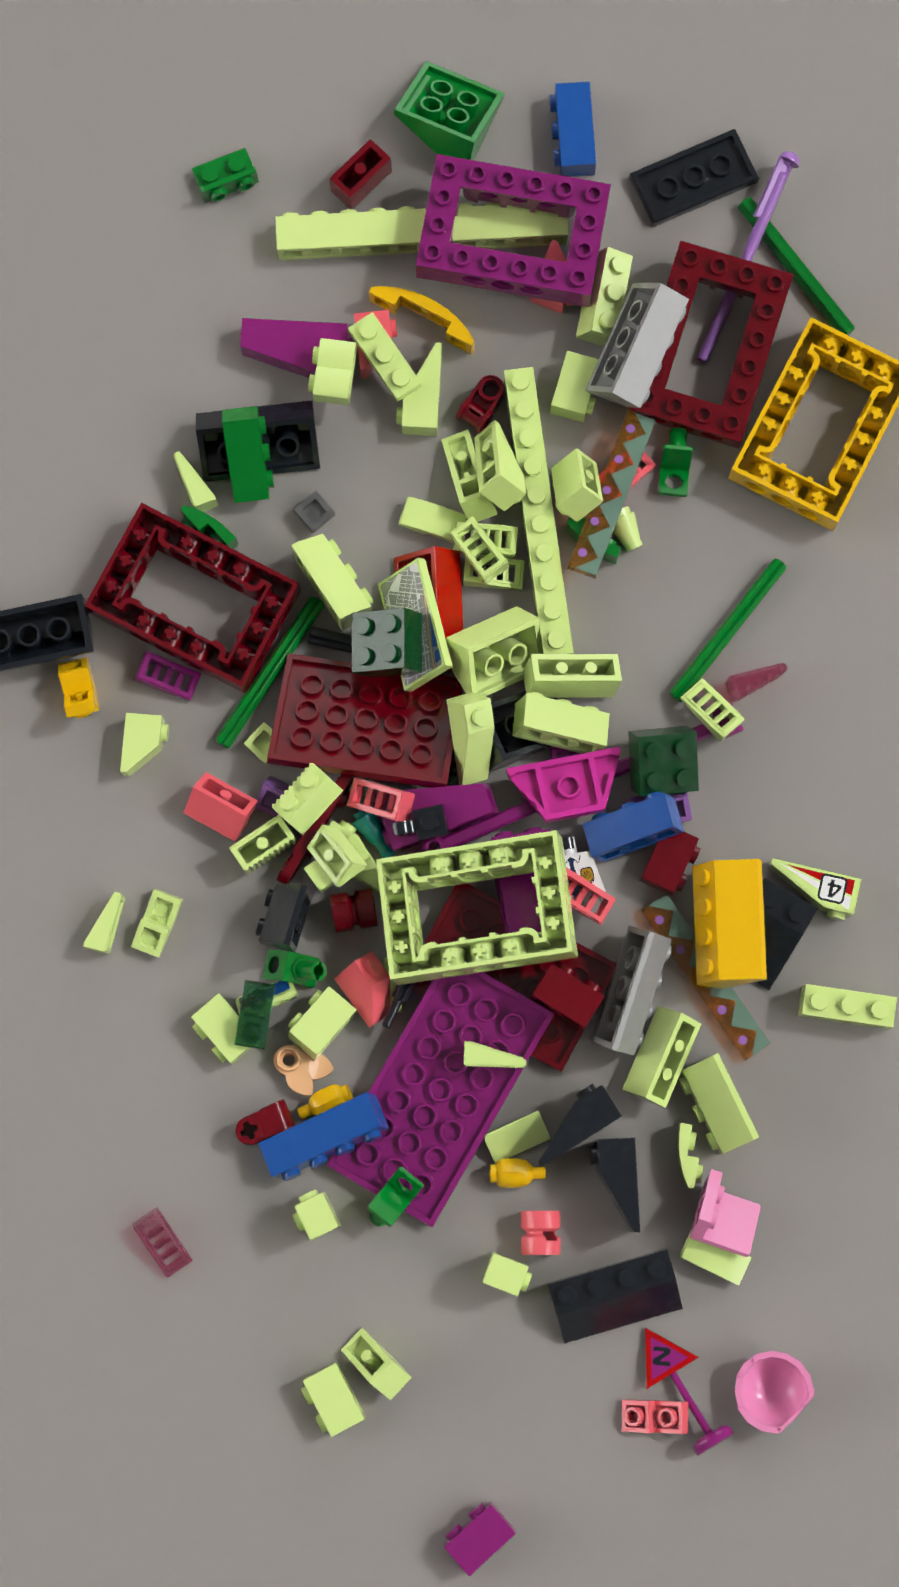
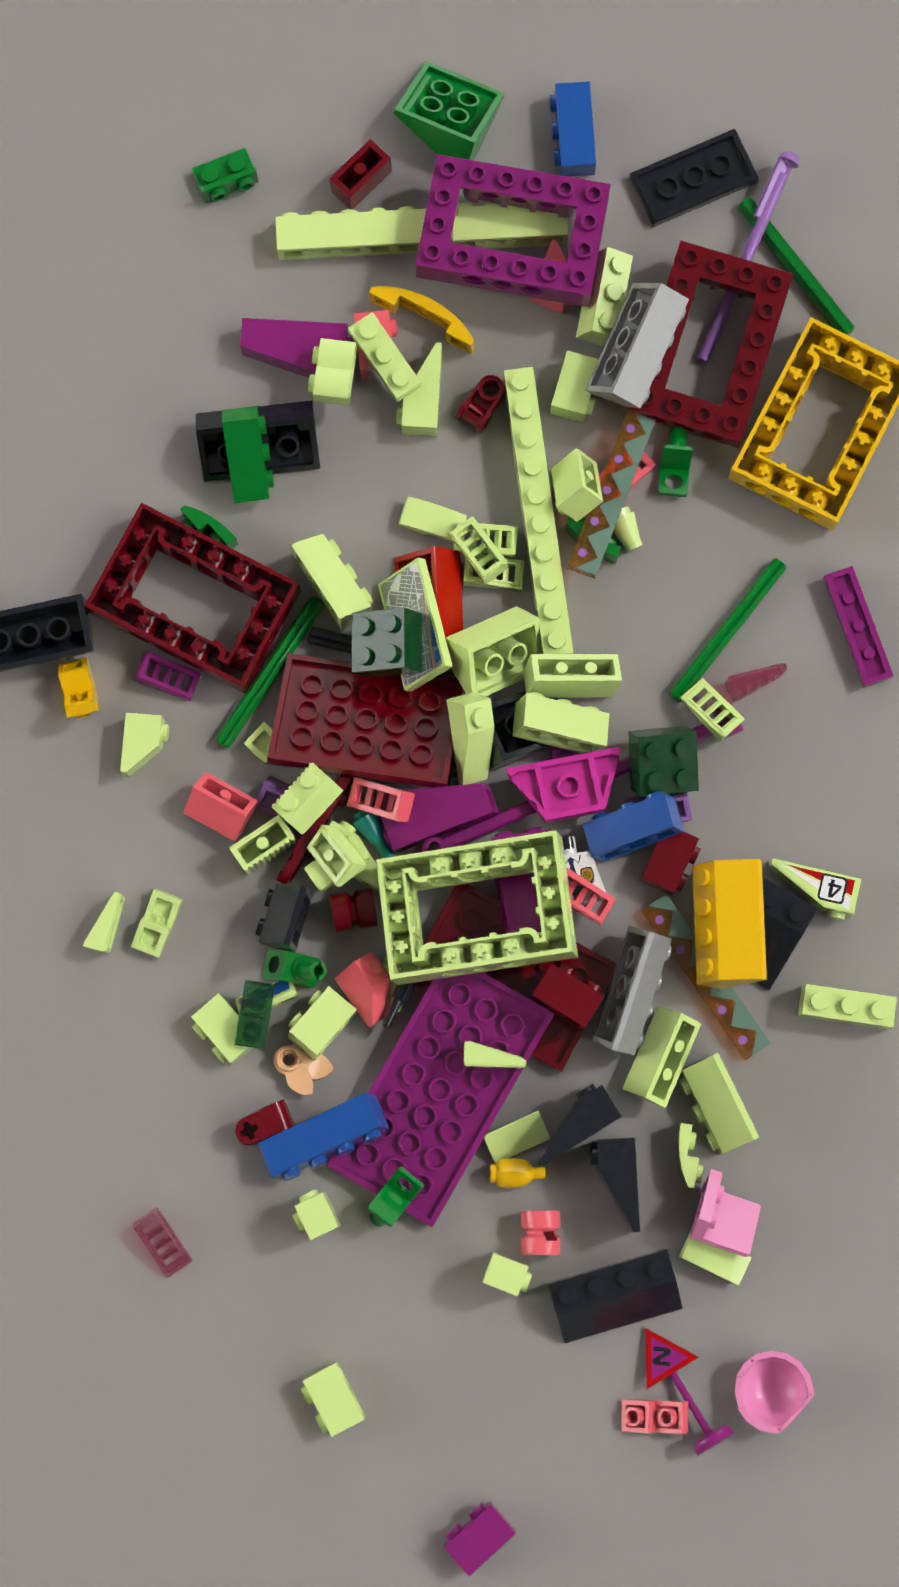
(197, 490): yellowish green slope -> none
(314, 512): flat silver plate -> none
(325, 1100): yellow plant -> none
(376, 1364): yellowish green slope -> none
(427, 823): black plate -> none
(463, 468): yellowish green slope -> none
(497, 468): yellowish green slope -> none
(858, 626): none -> magenta plate

